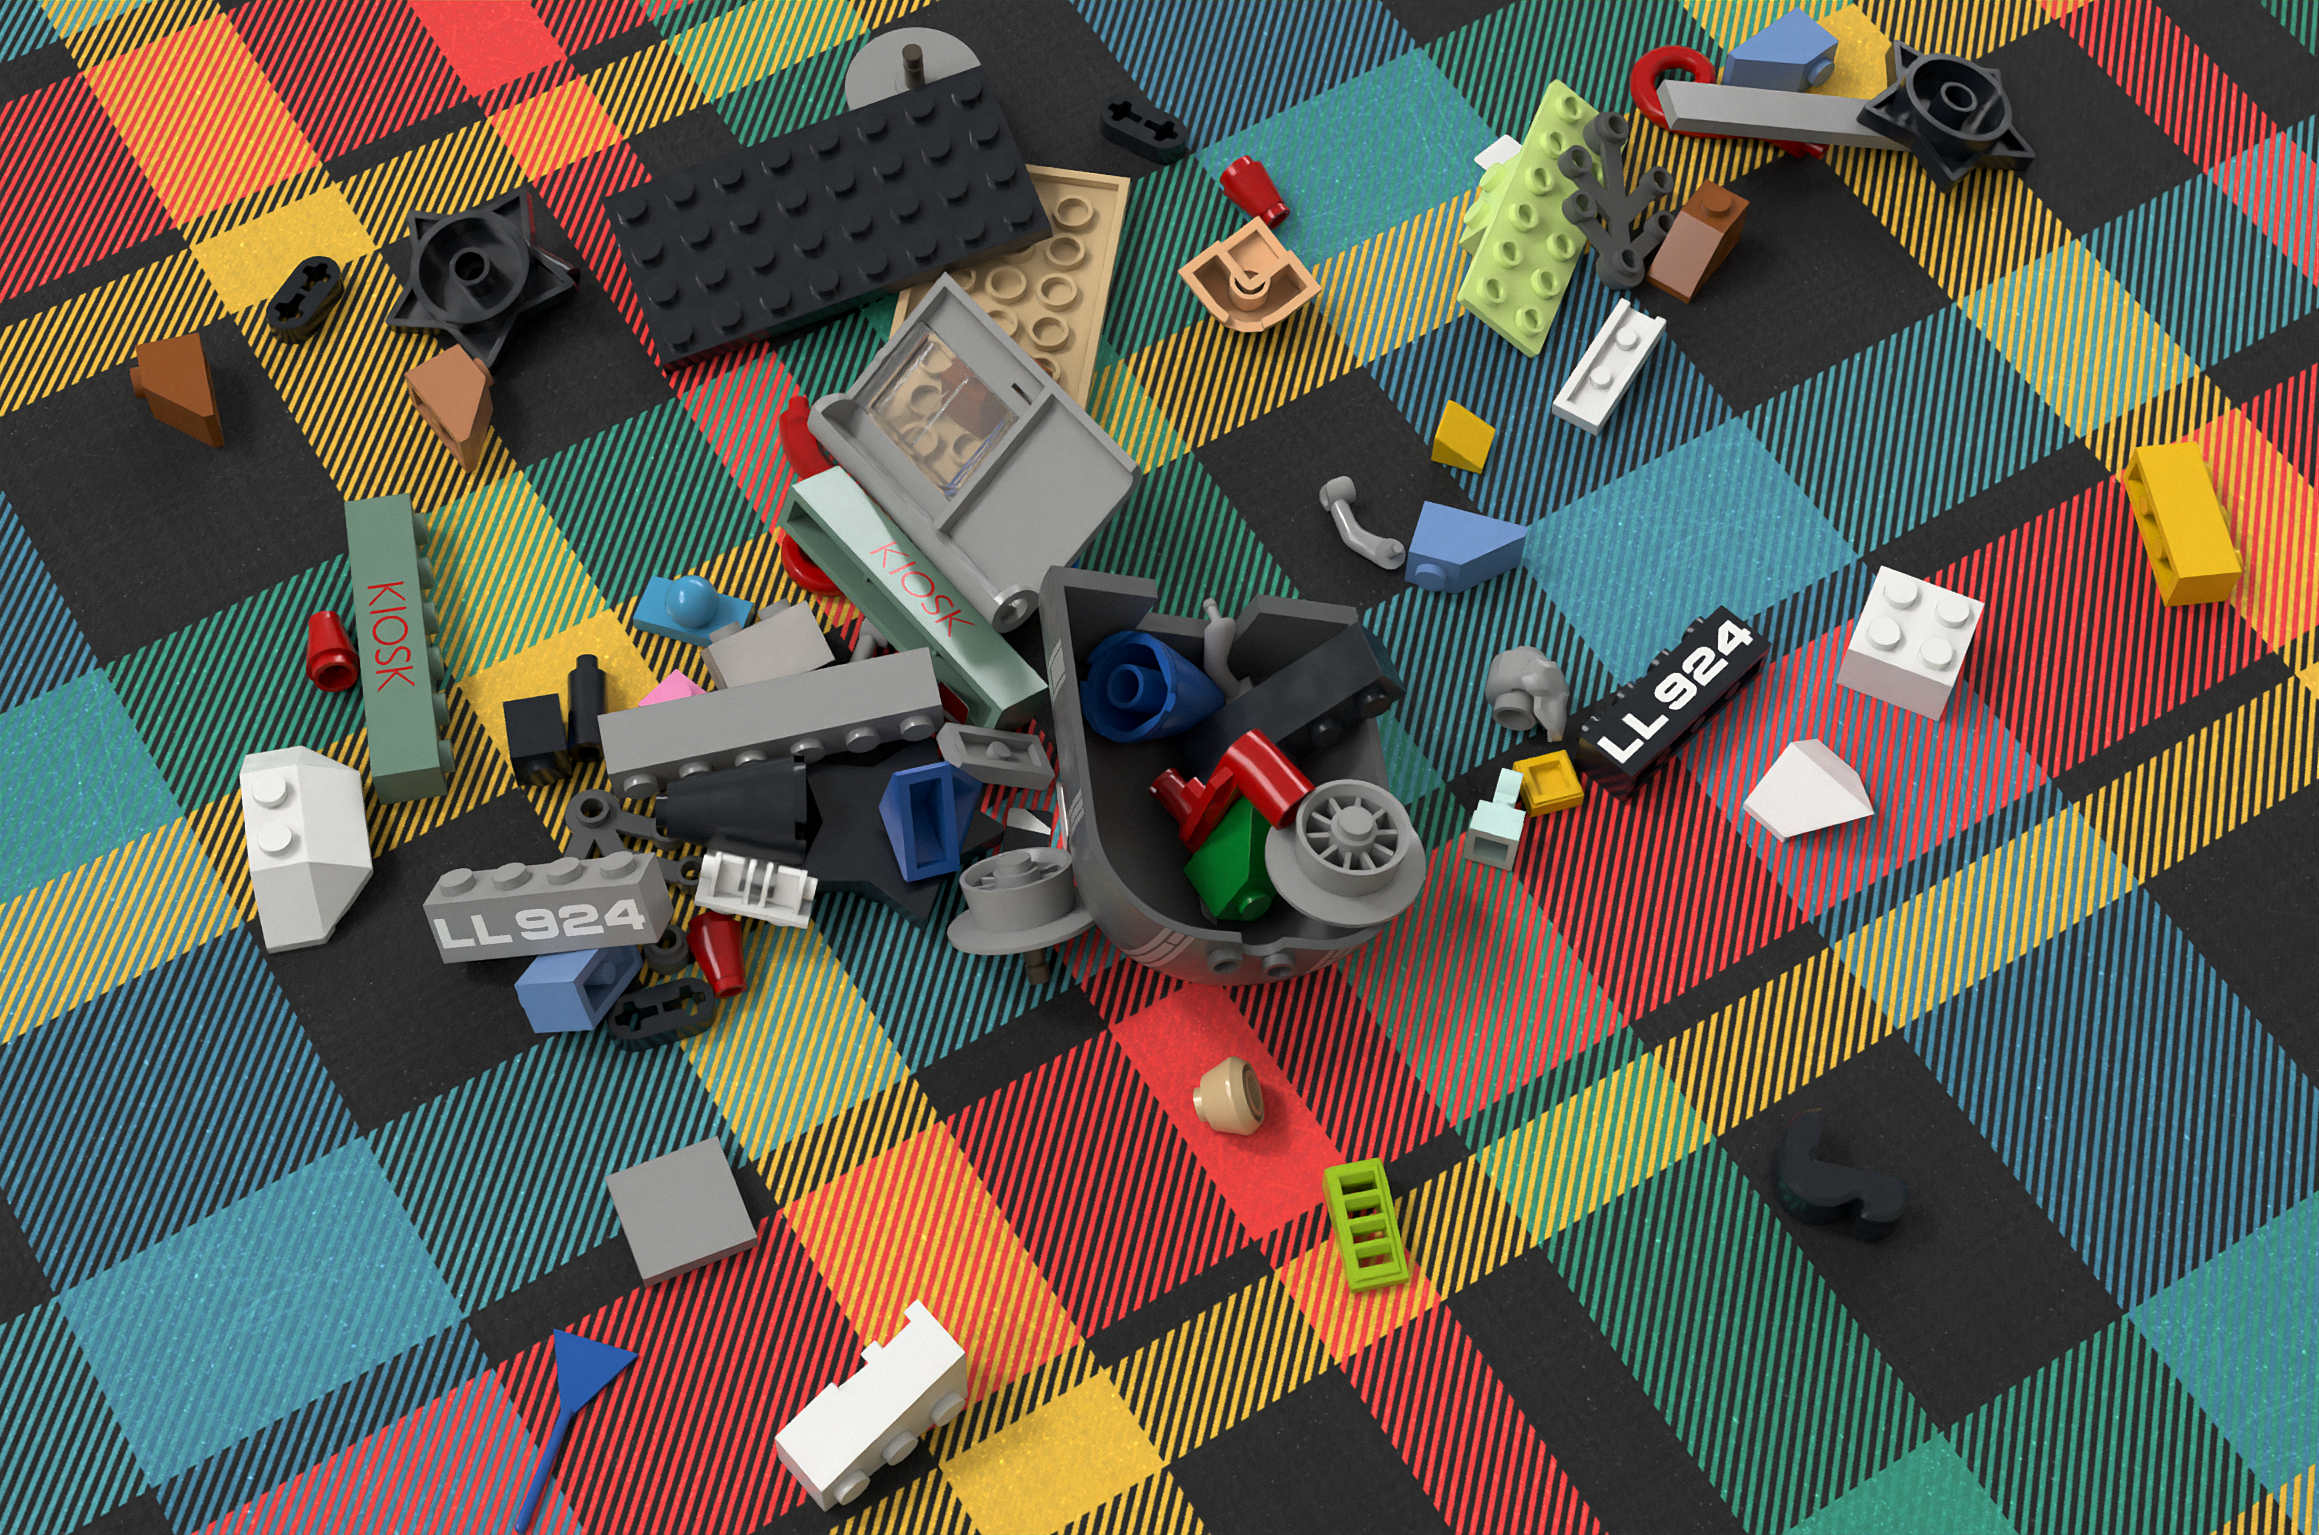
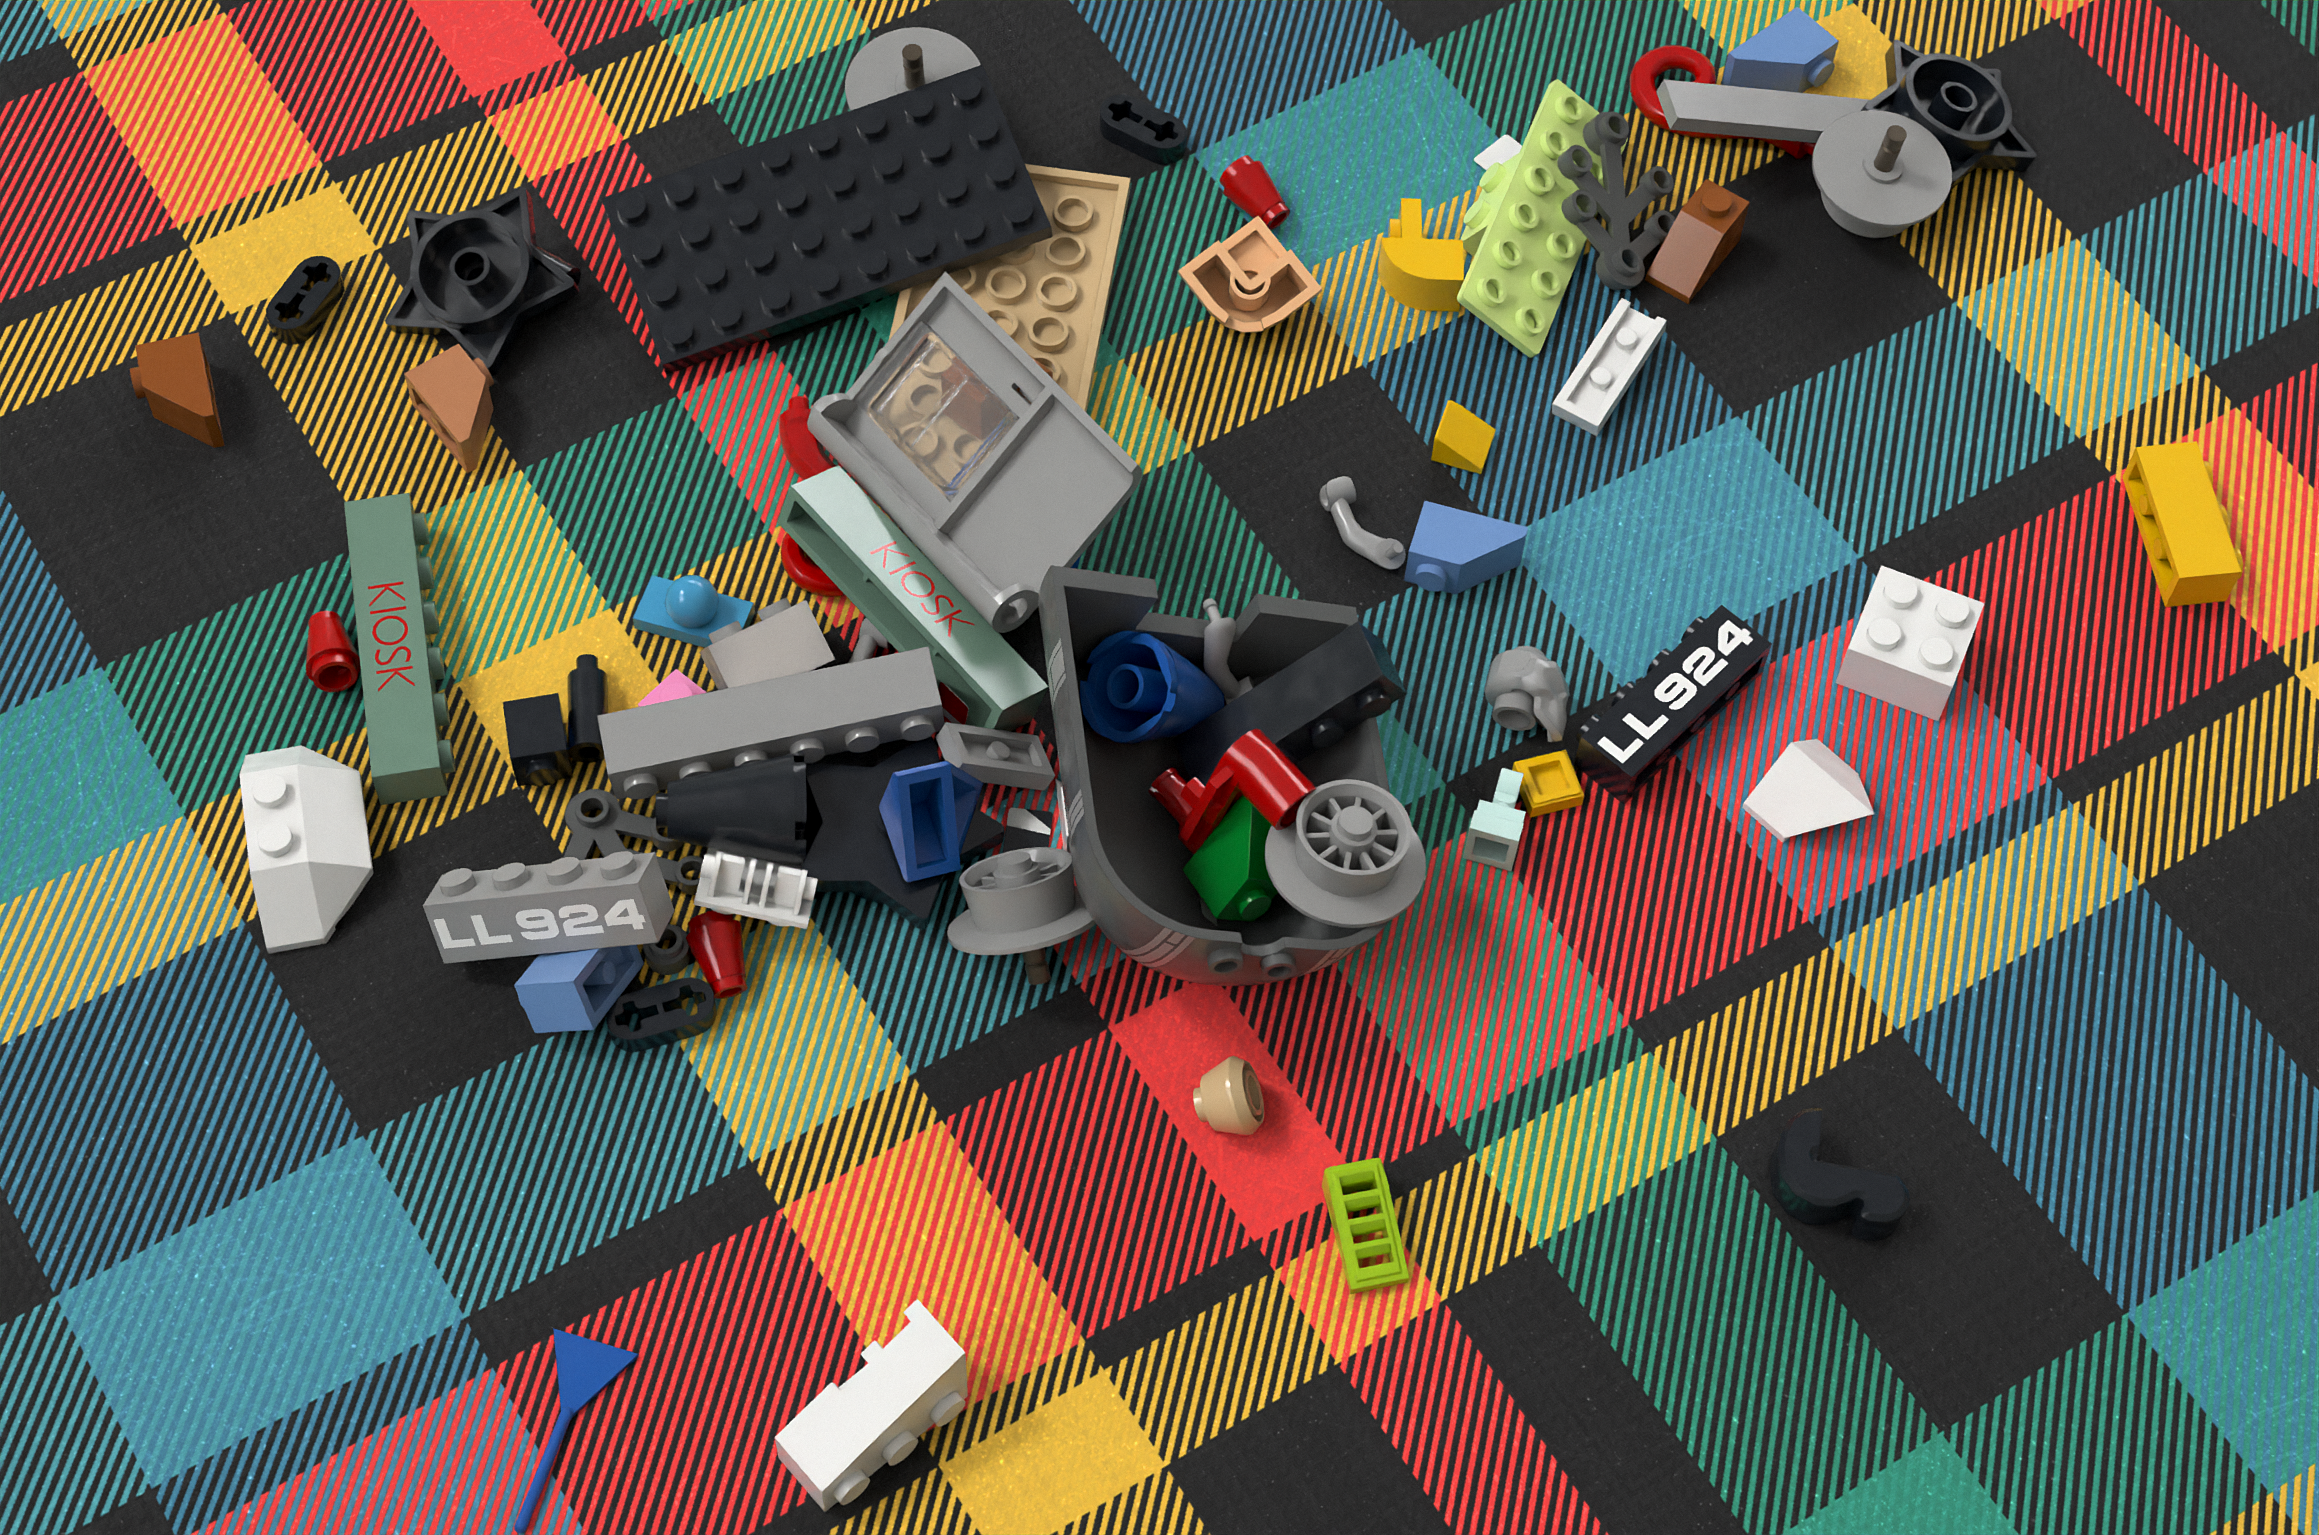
(681, 1211): light grey tile -> none
(1419, 270): none -> yellow brick
(1880, 172): none -> light grey piece

